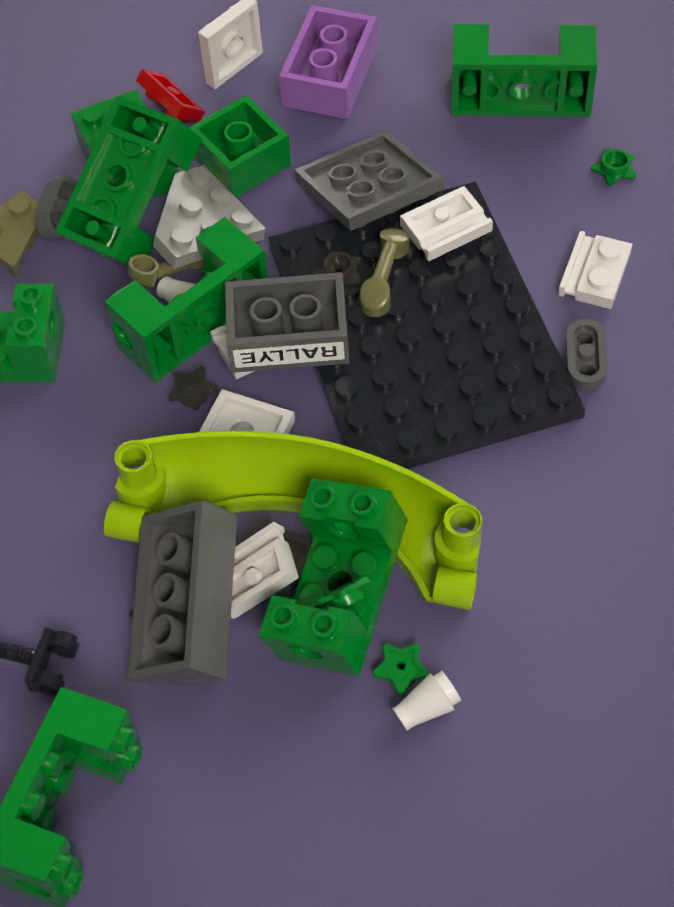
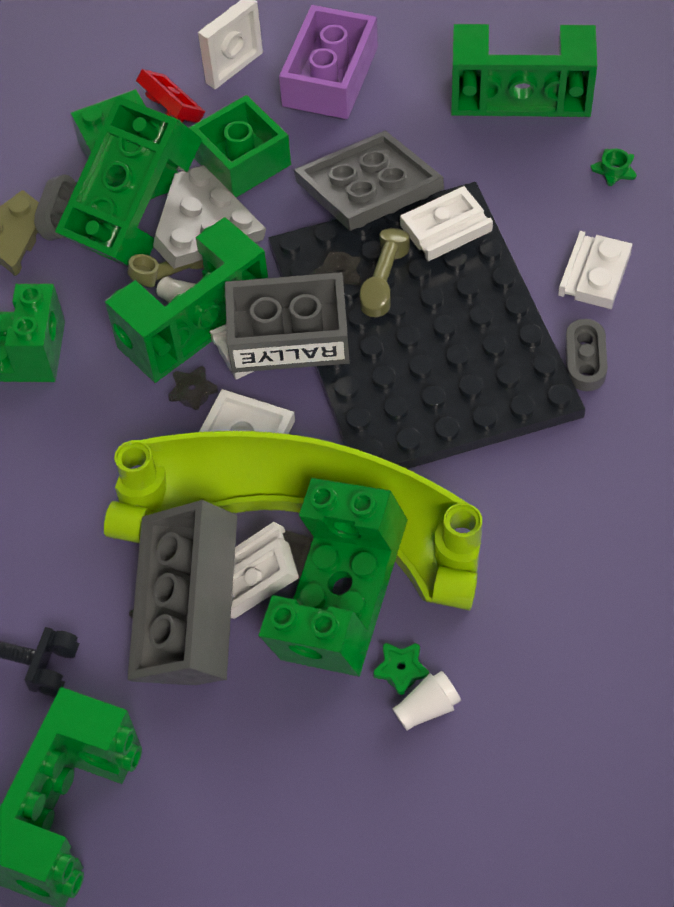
(345, 595): green plate -> none

